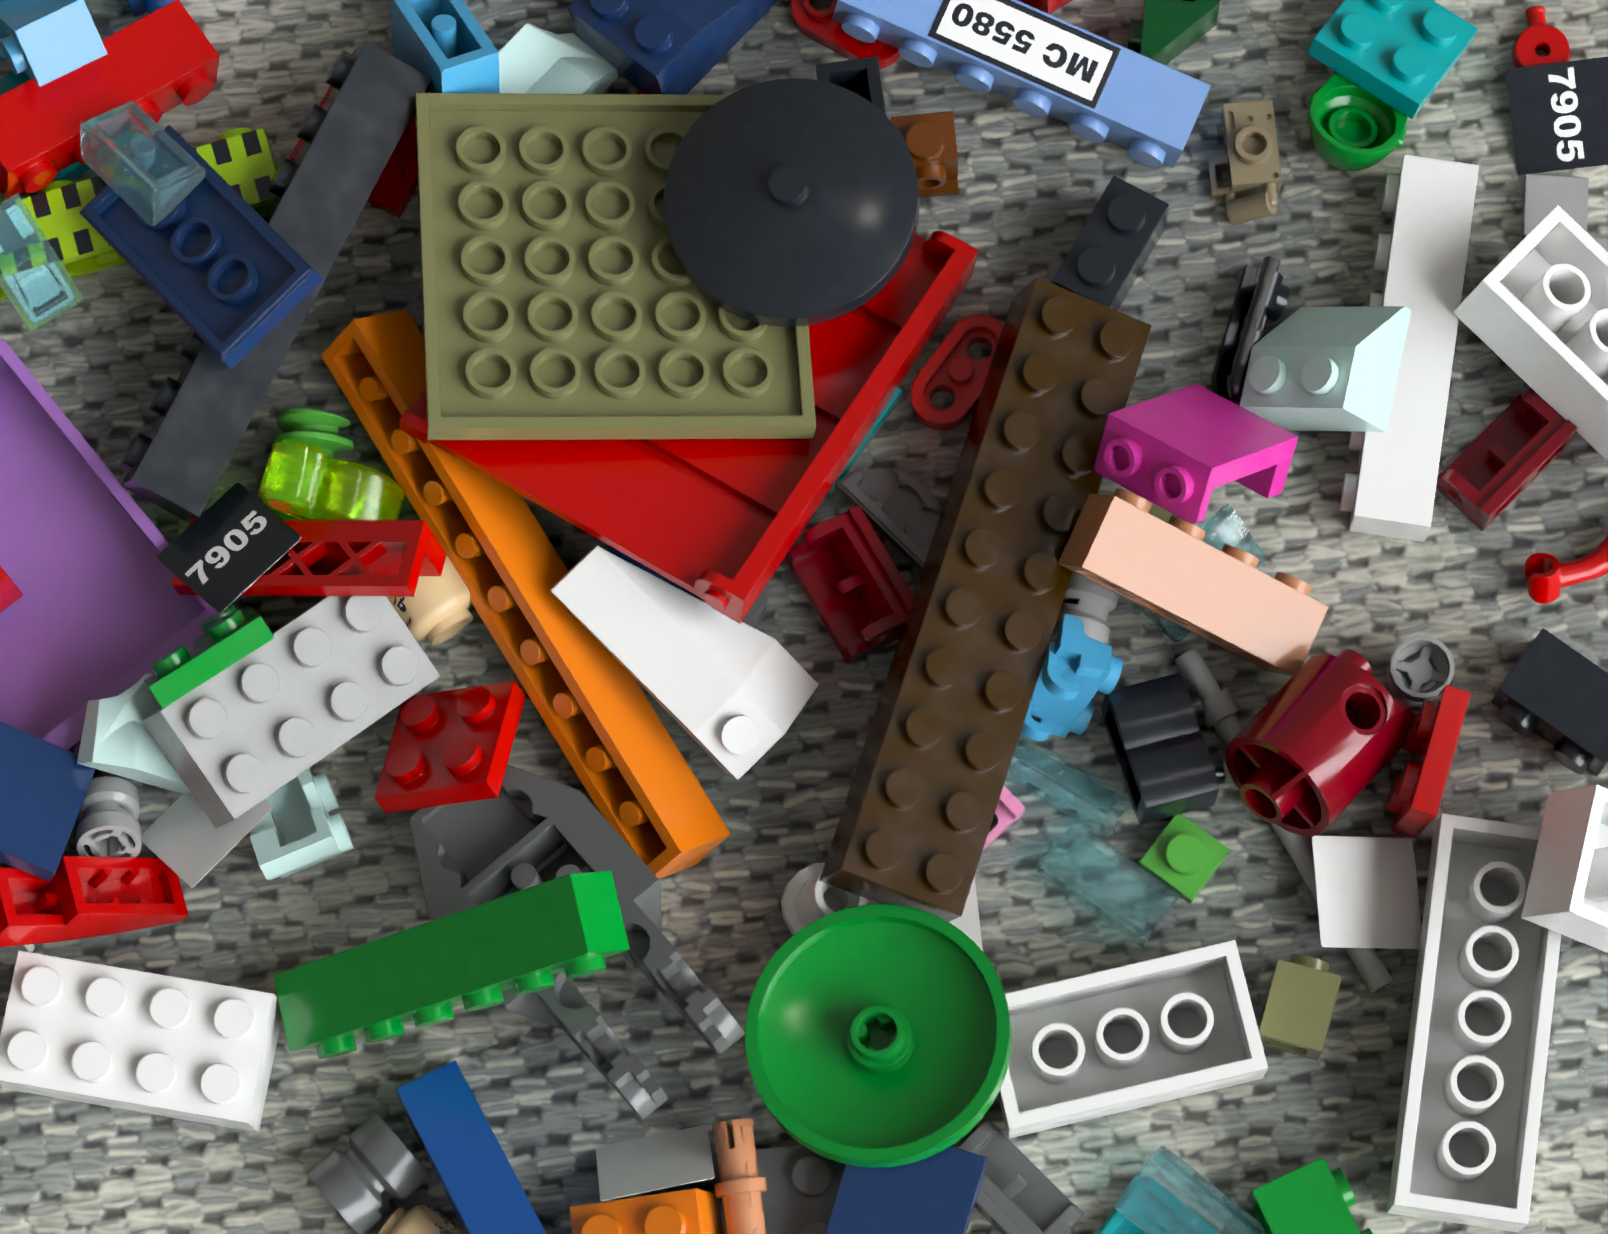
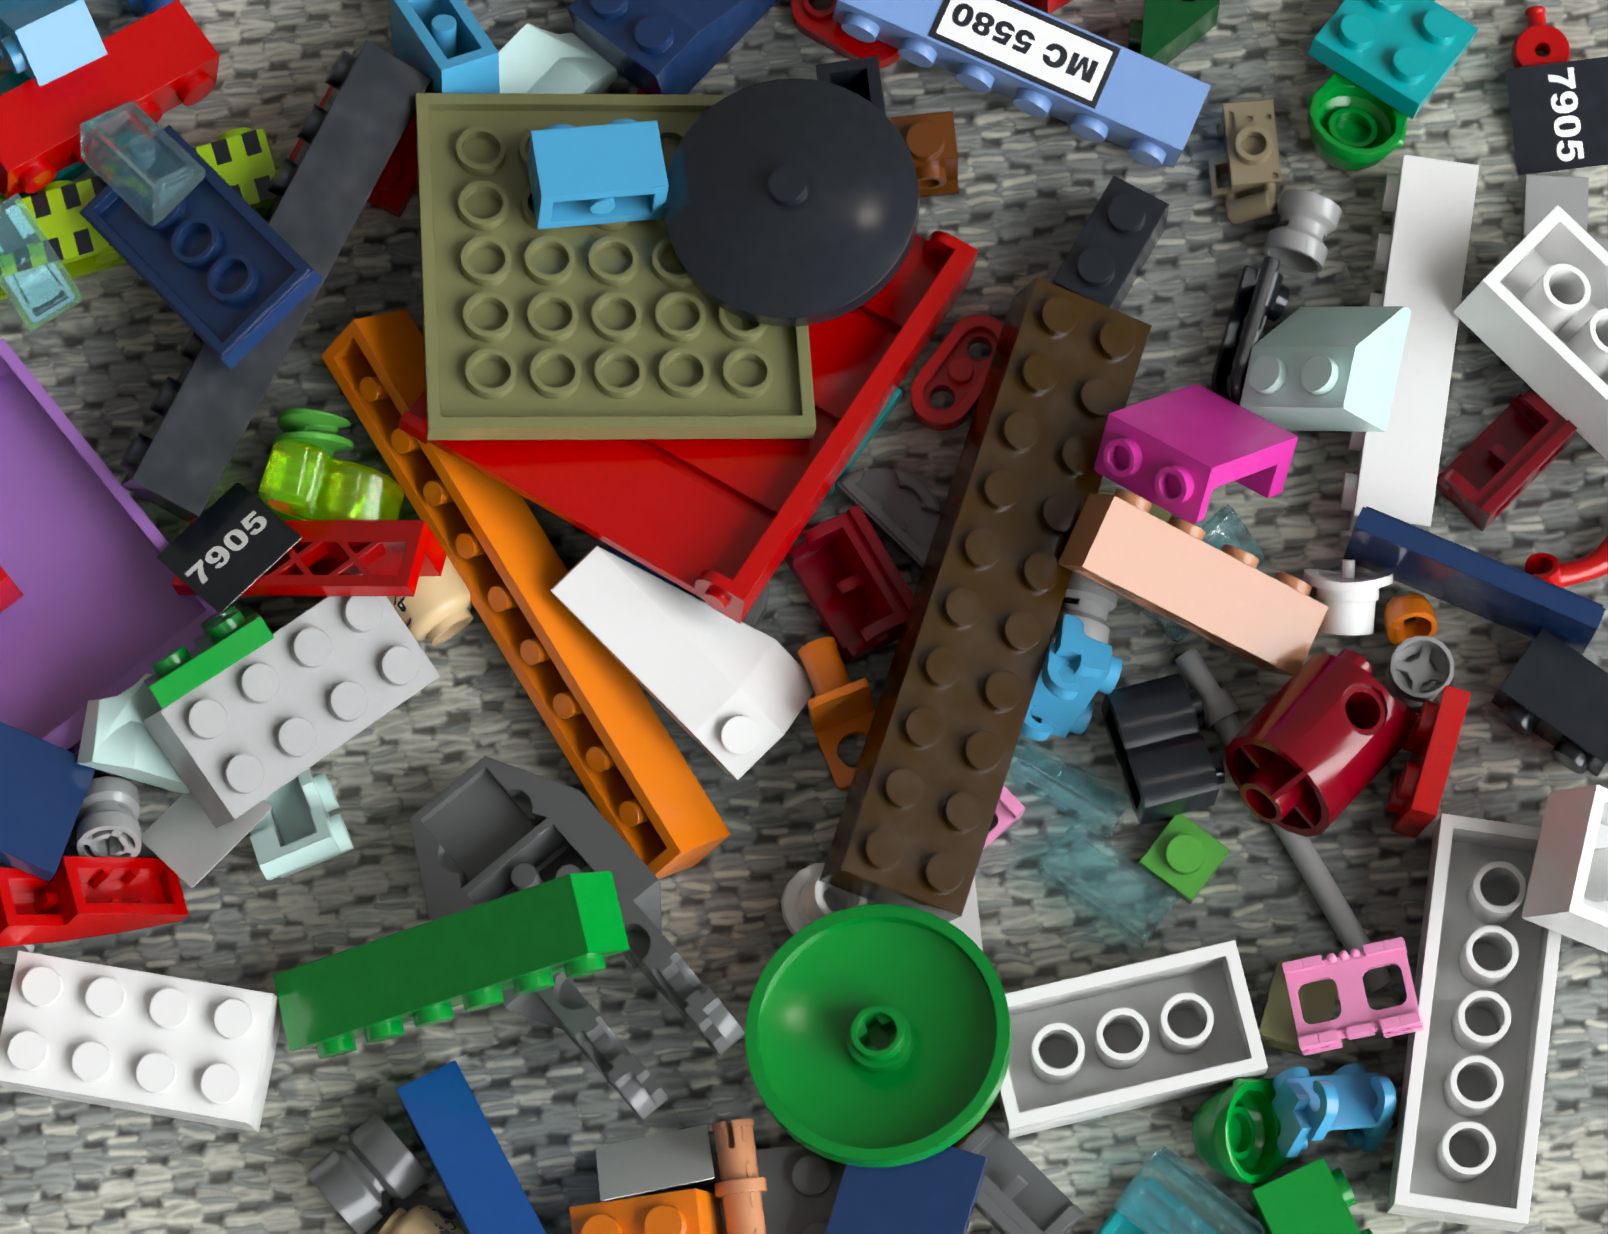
(450, 747): red plate -> none
(597, 174): none -> dark azure brick
(838, 706): none -> orange bracket
(1239, 1132): none -> green hat
(1304, 225): none -> light grey wheel
(1339, 1101): none -> dark azure piece
(1348, 596): none -> white piece
(1356, 1016): none -> bright pink piece
(1366, 892): white sticker -> none
(1406, 607): none -> orange hinge
(1471, 580): none -> dark blue tile

